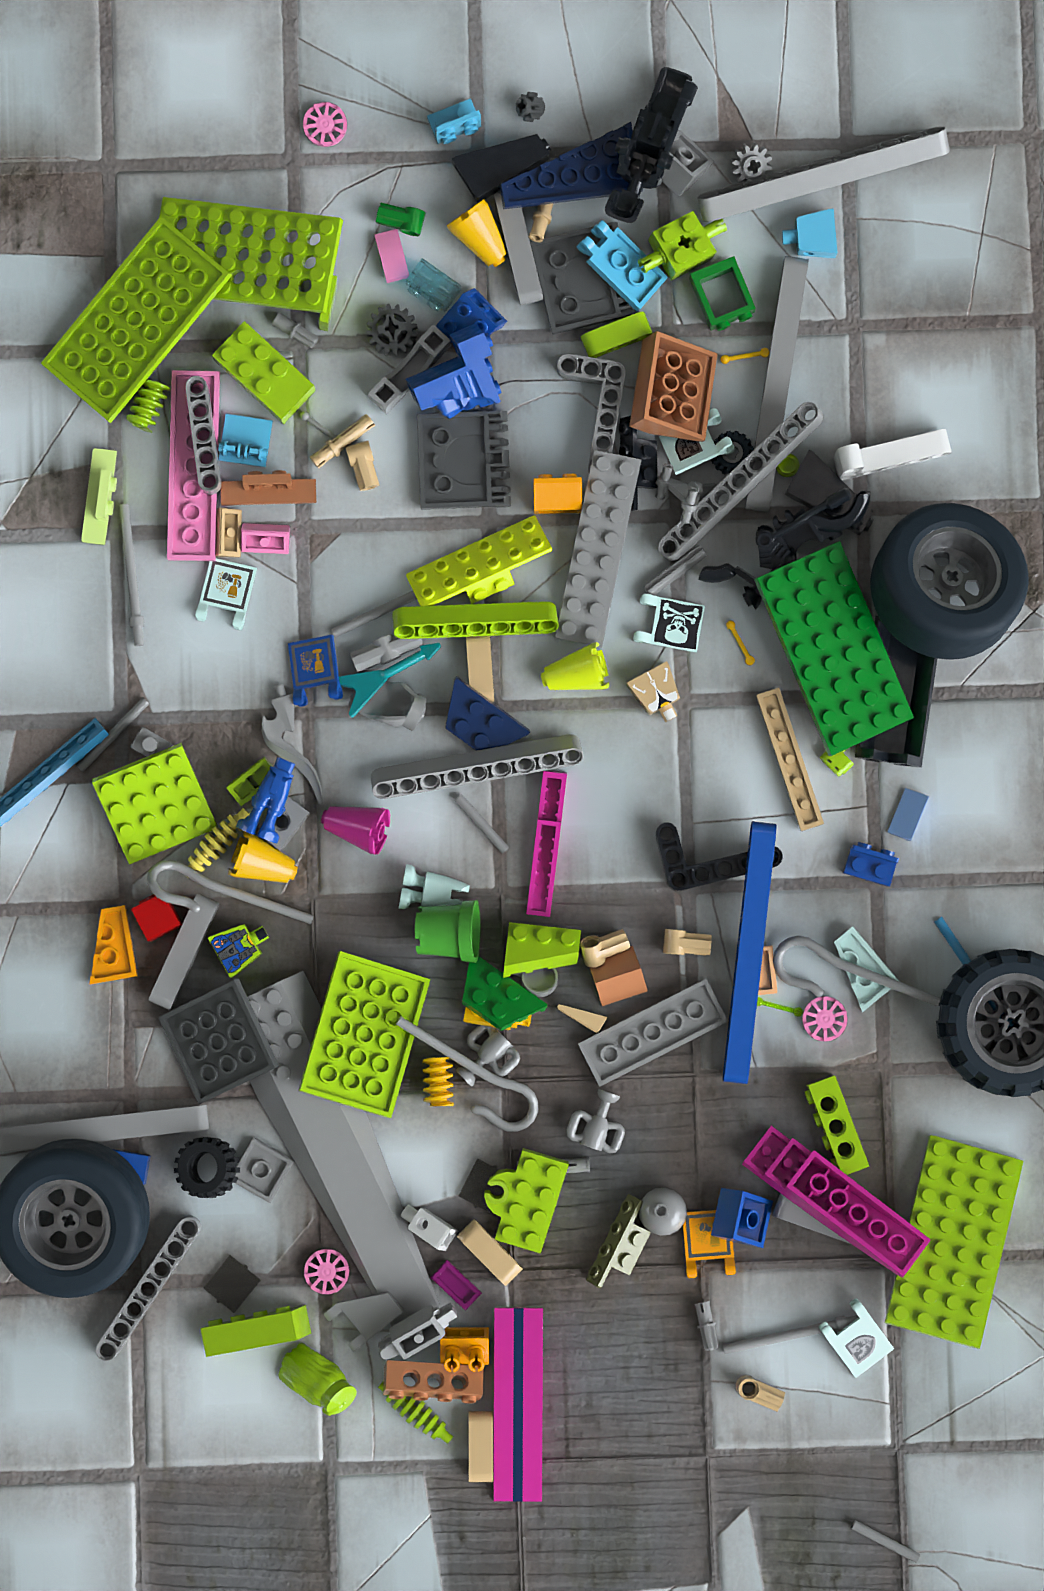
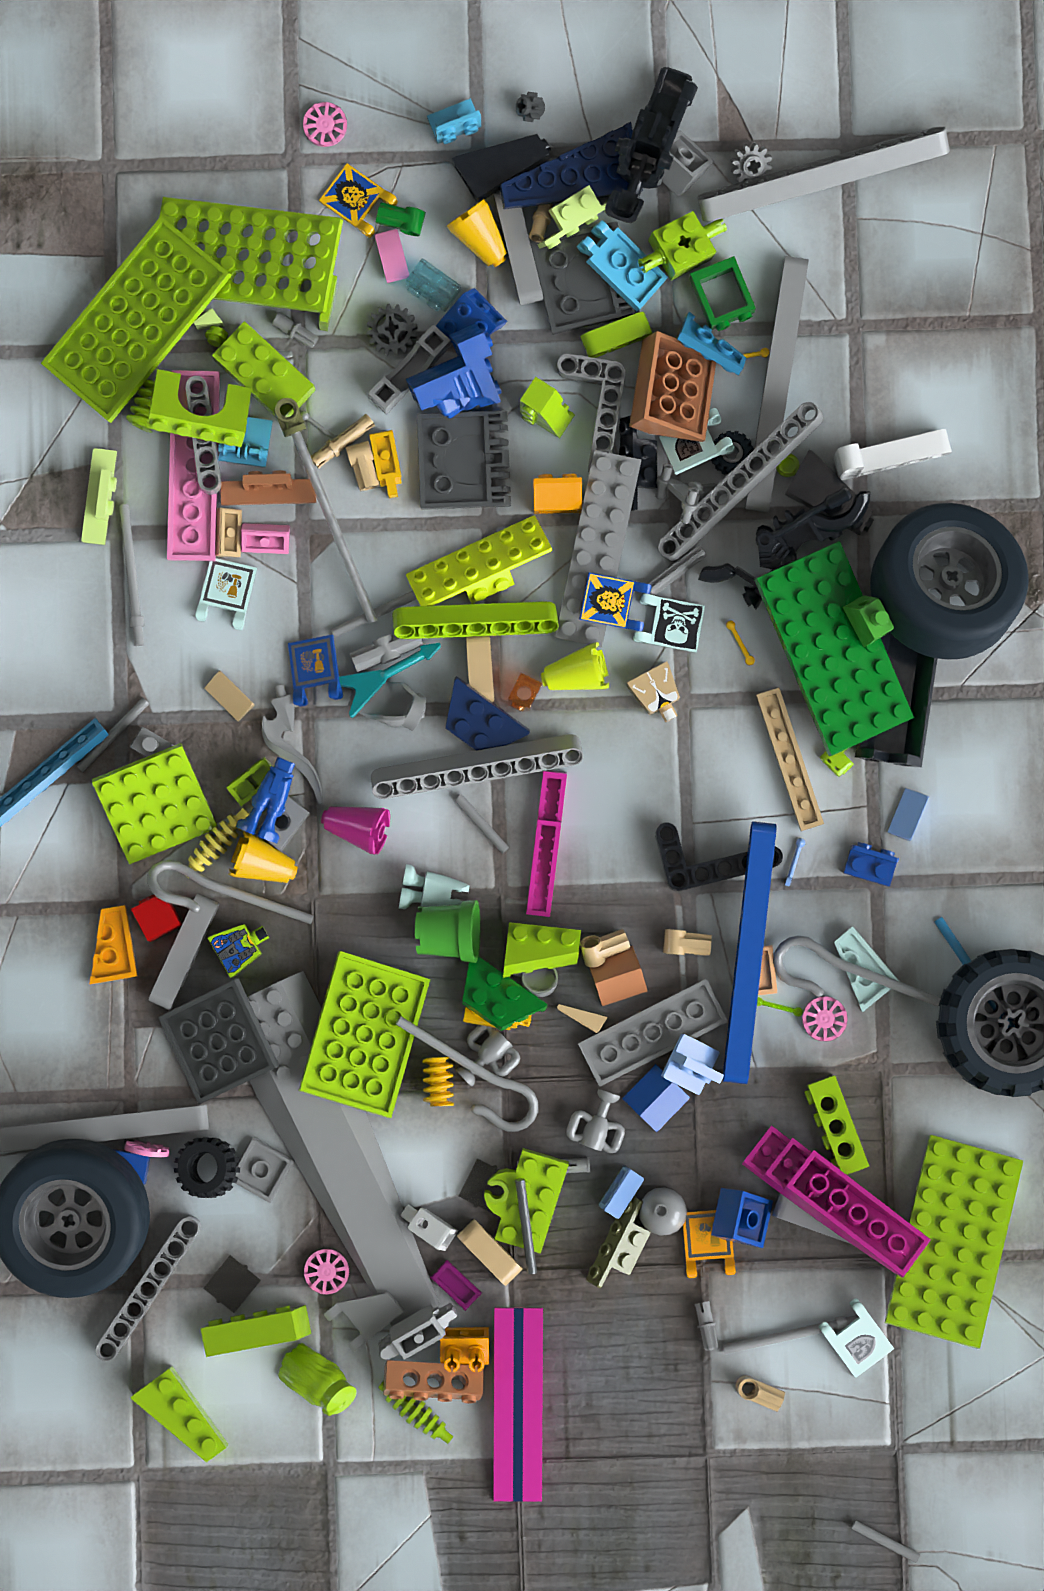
(141, 1148): none -> bright pink wheel
(170, 416): none -> lime arch
(179, 1412): none -> lime wedge
(207, 320): none -> yellowish green slope
(216, 336): none -> lime plate
(229, 696): none -> tan slope
(292, 427): none -> flat silver piece
(354, 196): none -> flag
(386, 461): none -> yellow hinge
(480, 1446): tan beam -> none
(524, 682): none -> clear orange brick
(526, 1226): none -> dark grey bar
(543, 406): none -> lime wedge
(573, 212): none -> yellowish green bracket
(609, 601): none -> flag
(621, 1192): none -> light blue slope
(655, 1098): none -> blue slope
(692, 1065): none -> light blue bracket
(704, 342): none -> dark azure wing
(800, 843): none -> light blue hinge
(813, 235): medium azure torso -> none
(868, 620): none -> bright green torso

